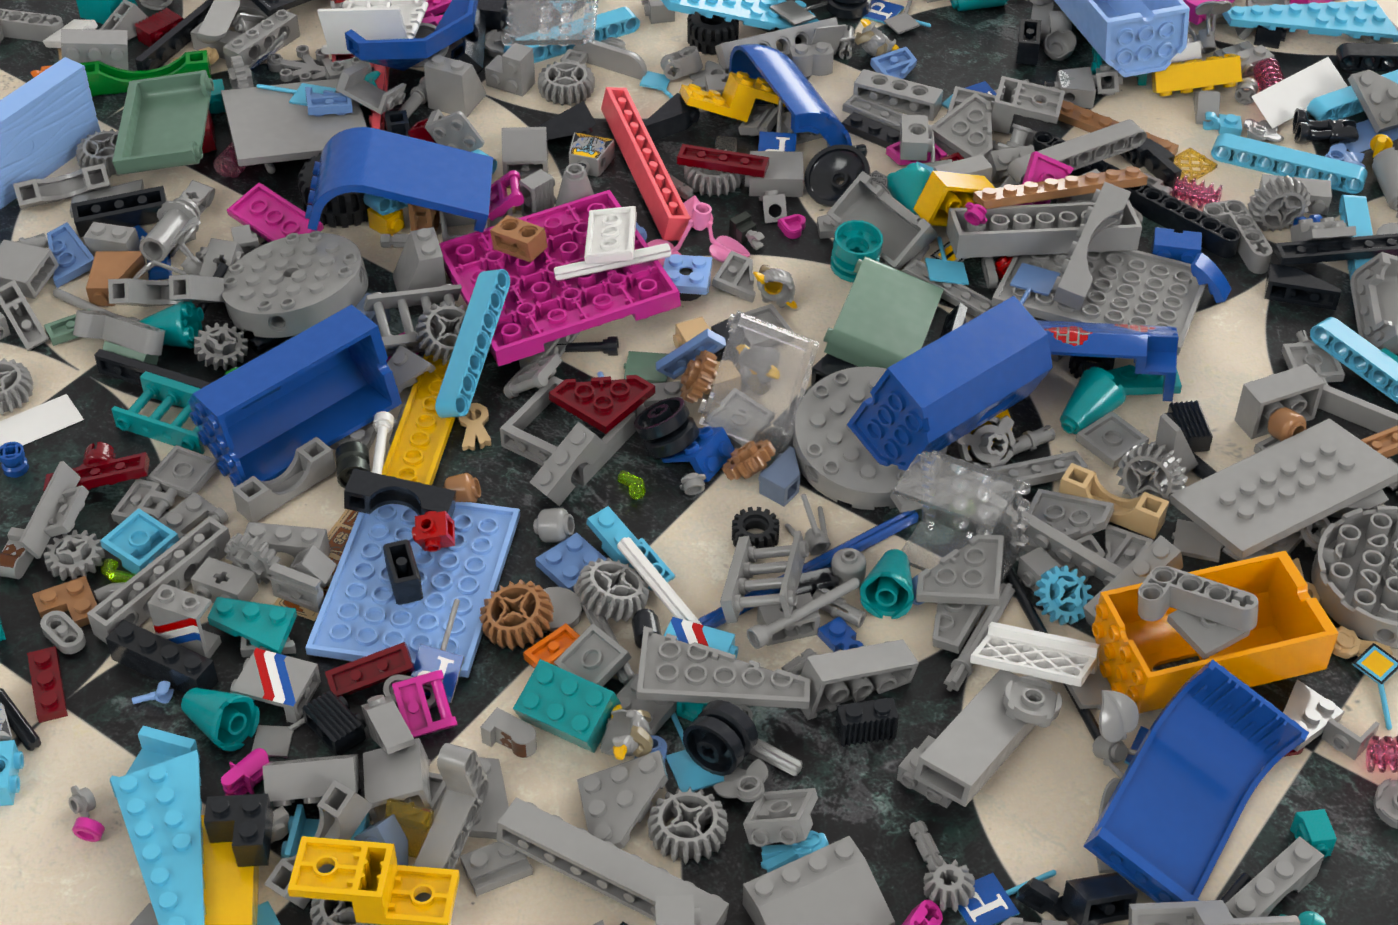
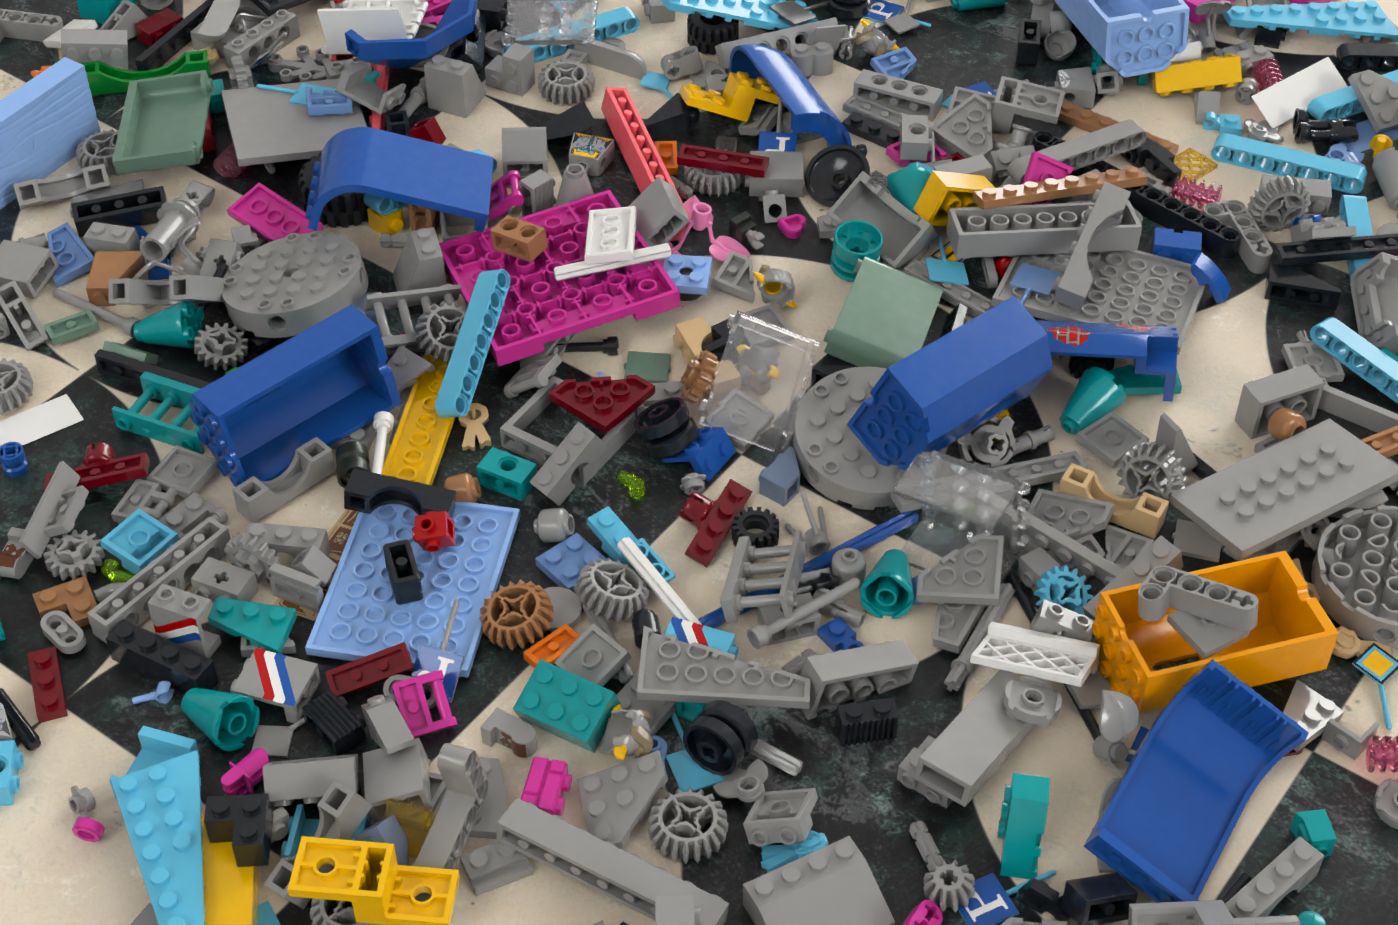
(119, 330): light grey beam -> none
(453, 131): light grey bracket -> none
(506, 473): none -> teal brick
(547, 785): none -> dark pink brick
(659, 213): none -> light grey brick
(668, 154): none -> orange plate
(676, 362): medium blue plate -> none
(712, 519): none -> dark red plate
(749, 459): medium nougat gear -> none
(975, 214): dark pink plate -> none
(1023, 824): none -> teal wedge
(1060, 621): none -> light grey brick
(1192, 423): black brick -> none

